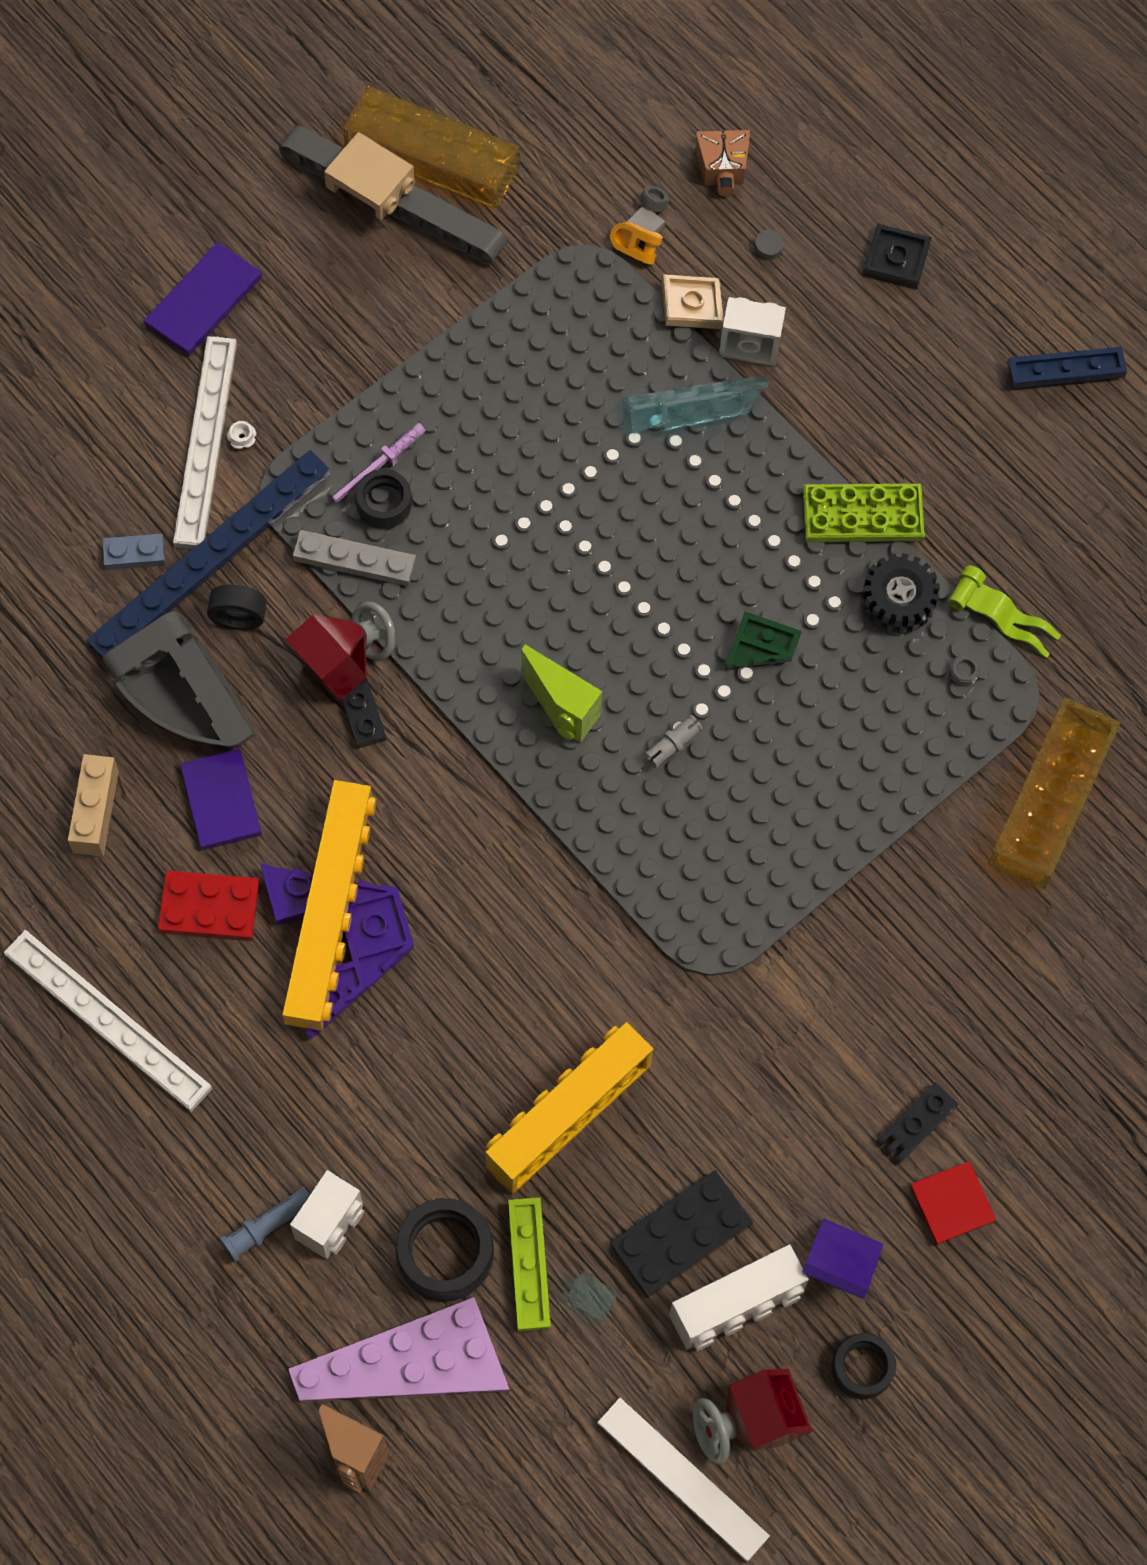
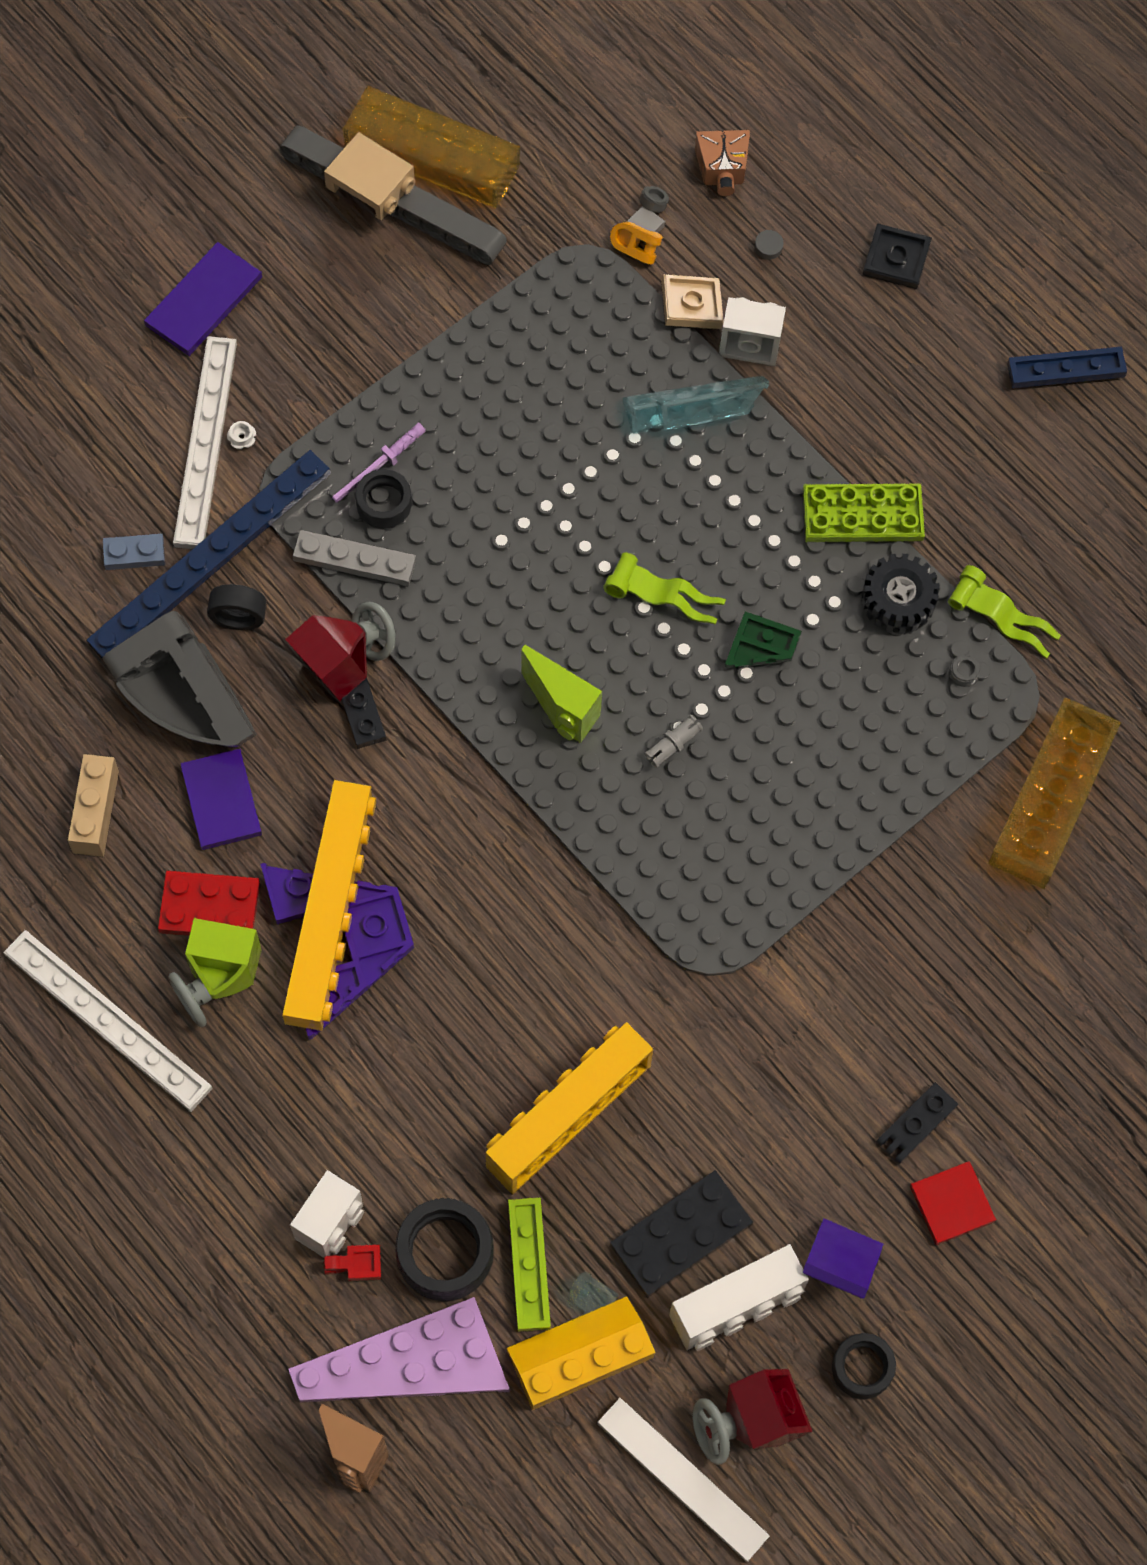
(222, 962): none -> lime piece
(254, 1231): sand blue pin -> none
(361, 1263): none -> red plate
(581, 1352): none -> yellow slope
(656, 590): none -> lime flag

